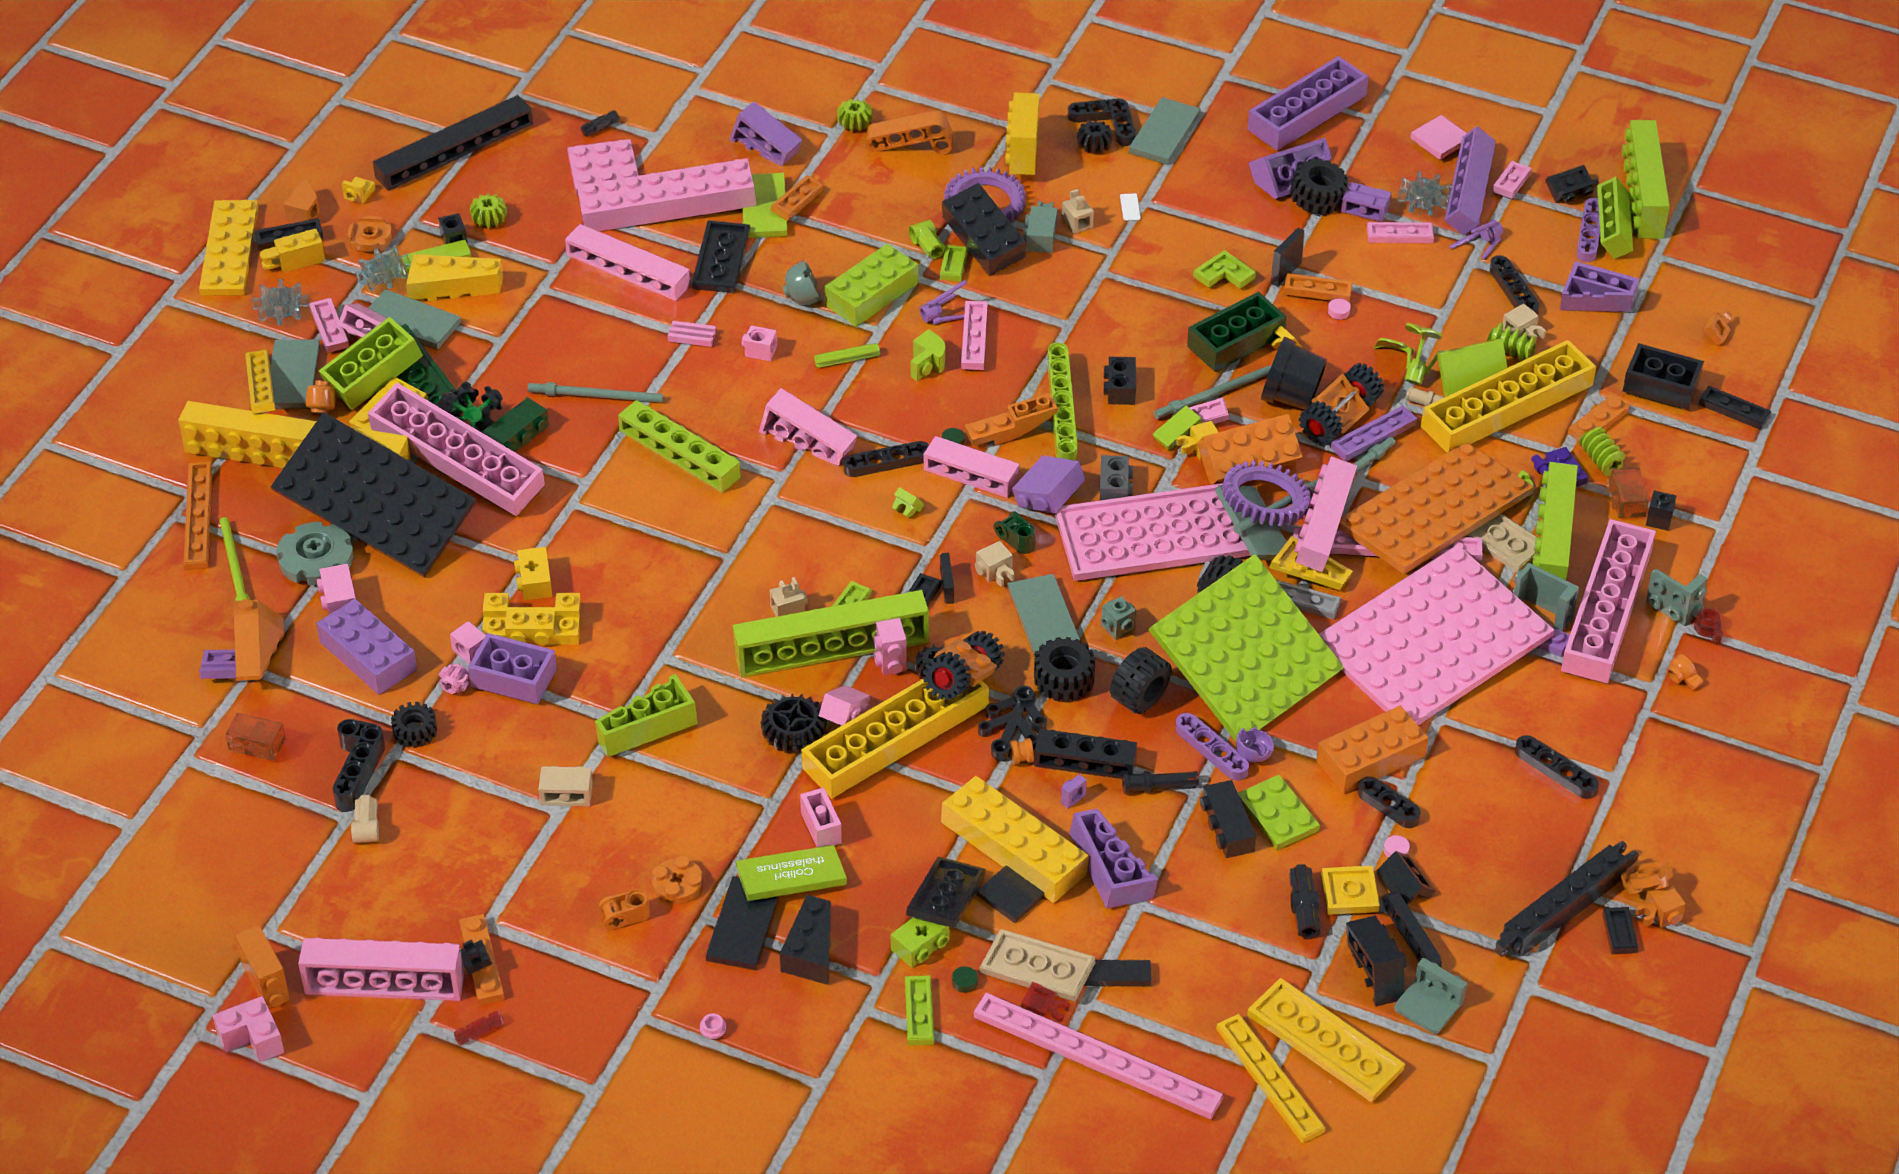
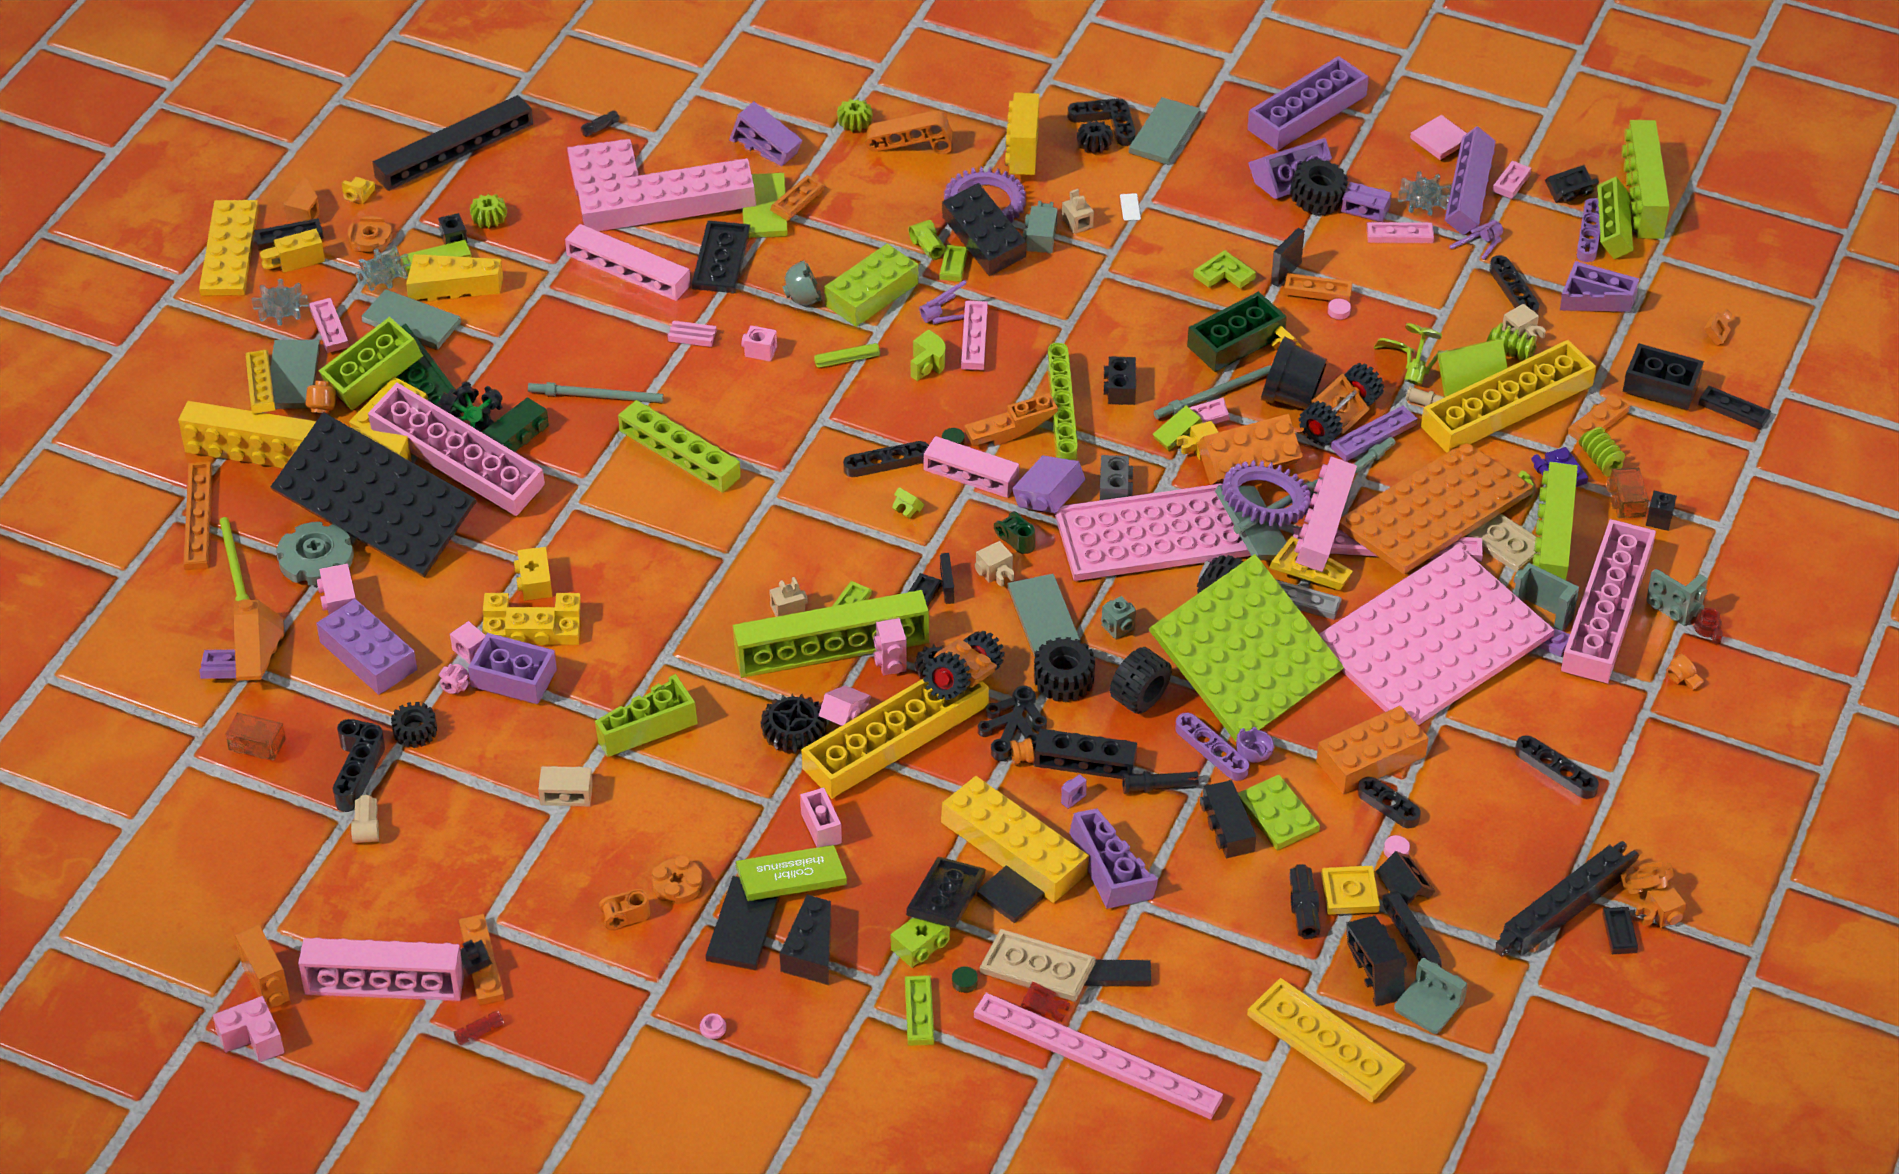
(359, 319): bright pink brick -> none
(806, 428): bright pink wedge -> none
(1270, 1078): yellow tile -> none

